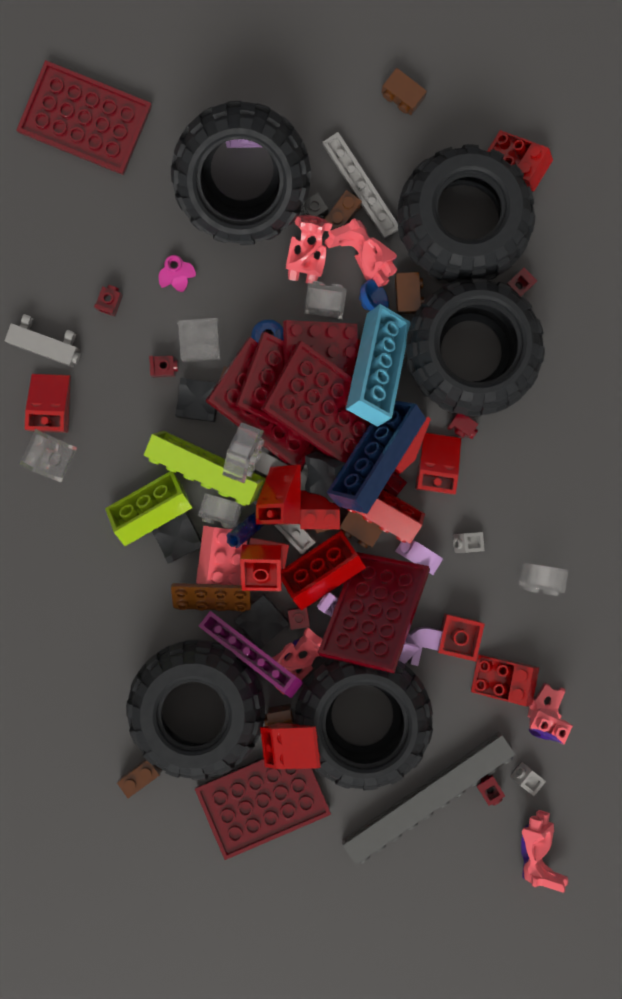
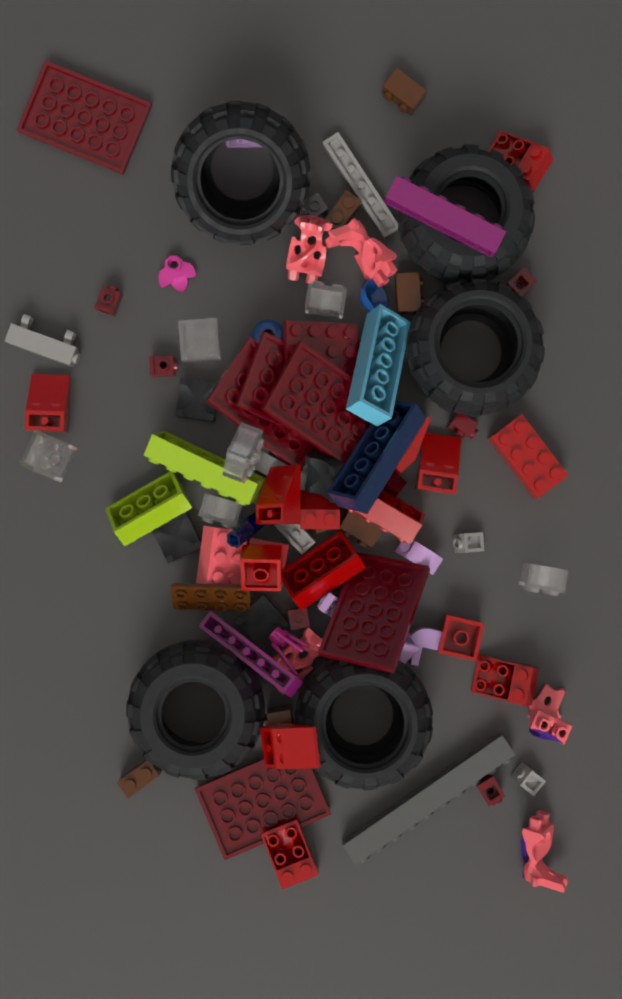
(281, 638): none -> dark pink plant
(290, 854): none -> red slope
(445, 216): none -> magenta brick
(528, 457): none -> red brick

